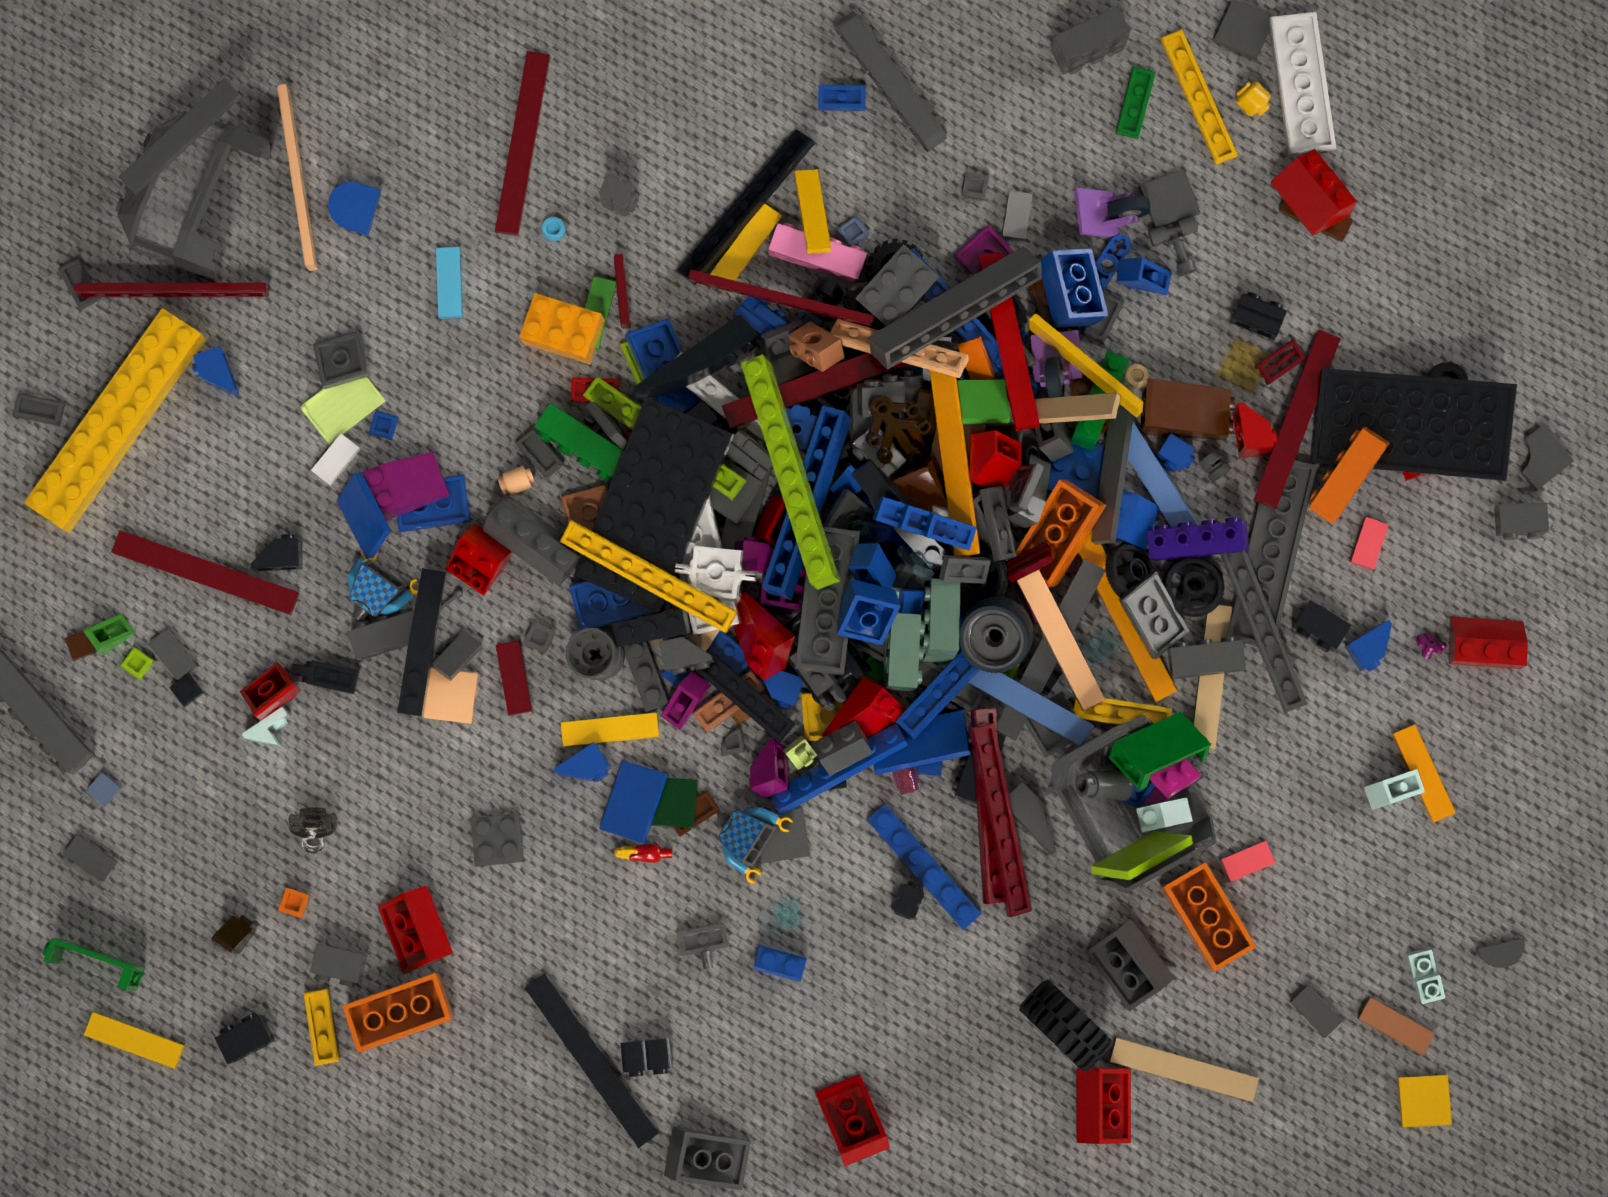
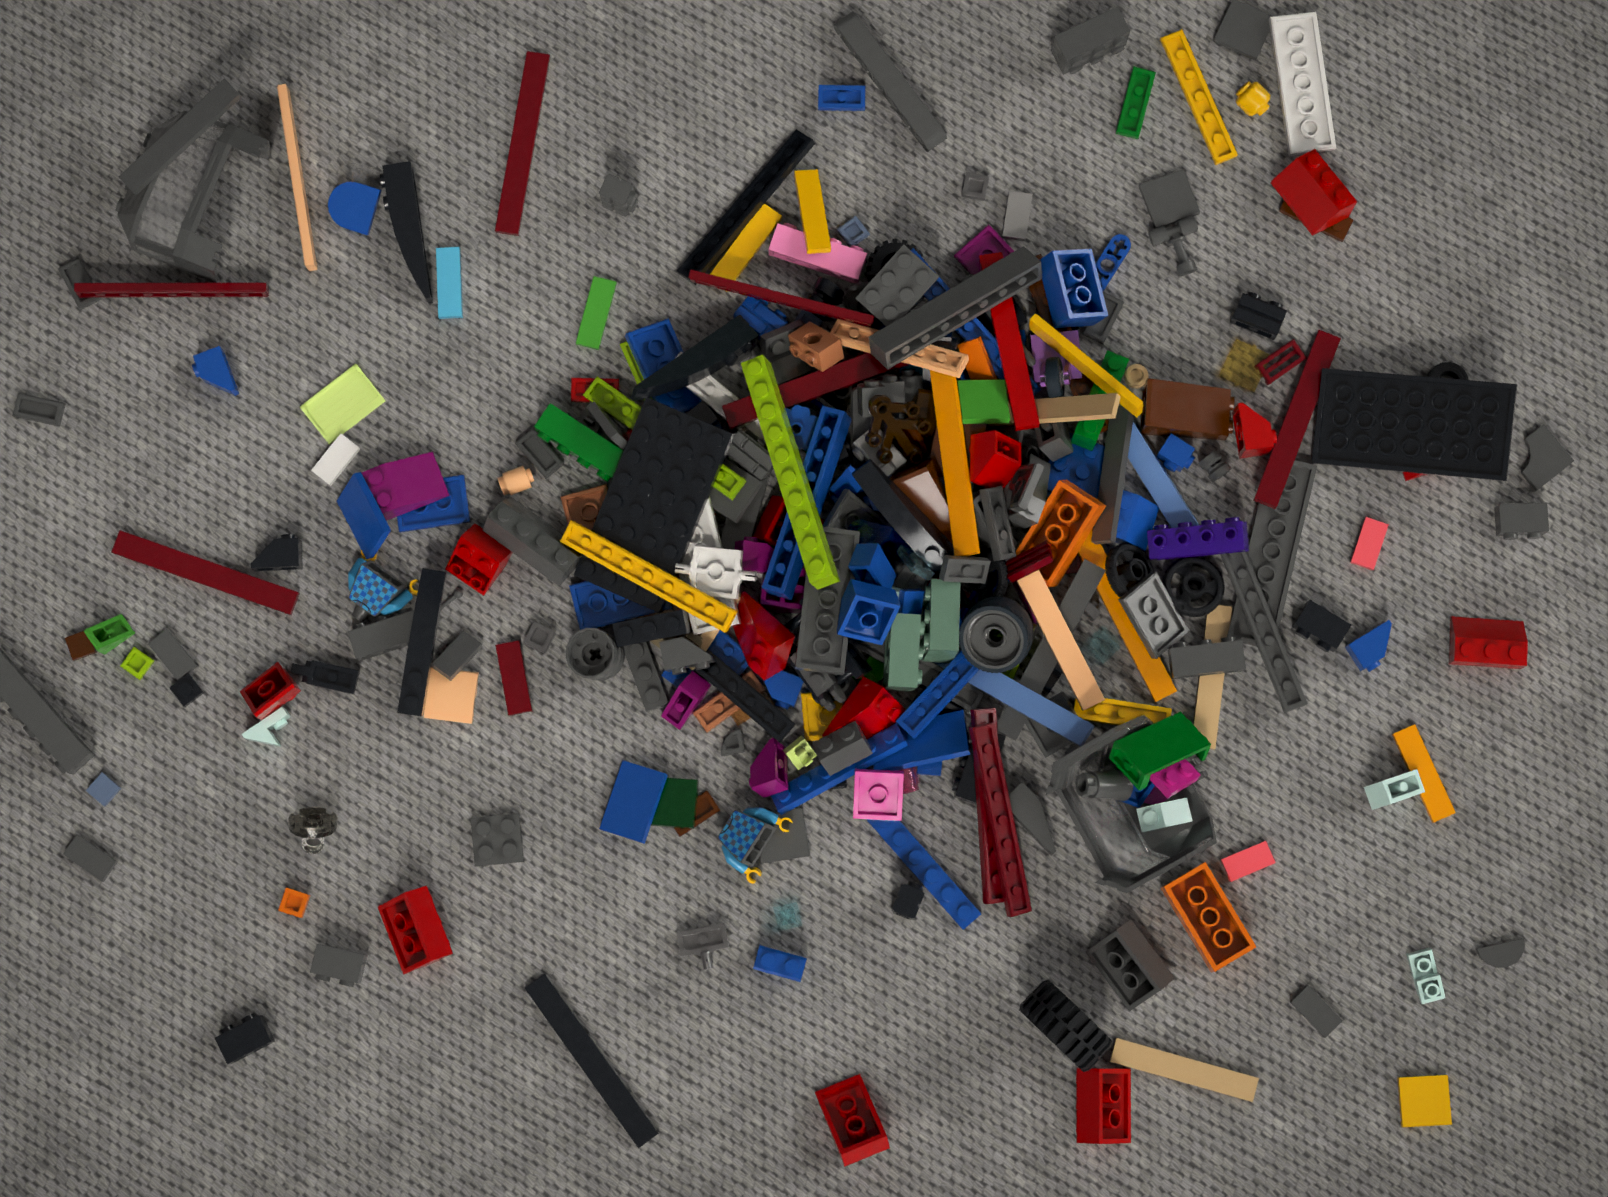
(115, 420): yellow brick -> none
(131, 973): green panel -> none
(134, 1040): yellow tile -> none
(235, 934): dark brown slope -> none
(321, 1027): yellow tile -> none
(341, 360): dark grey tile -> none
(383, 425): blue tile -> none
(398, 1012): orange brick -> none
(406, 220): none -> black slope
(553, 229): medium azure tile -> none
(562, 328): light orange brick -> none
(585, 765): blue slope -> none
(609, 729): yellow tile -> none
(622, 291): dark red tile -> none
(645, 853): red piece -> none
(645, 1056): black brick -> none
(707, 1158): dark grey slope -> none
(878, 794): none -> plate
(924, 523): blue slope -> none
(1102, 213): medium lavender plate -> none
(1141, 855): lime tile -> none
(1143, 275): blue slope -> none
(1348, 475): orange brick -> none
(1396, 1026): nougat tile -> none
(1430, 645): magenta plant -> none

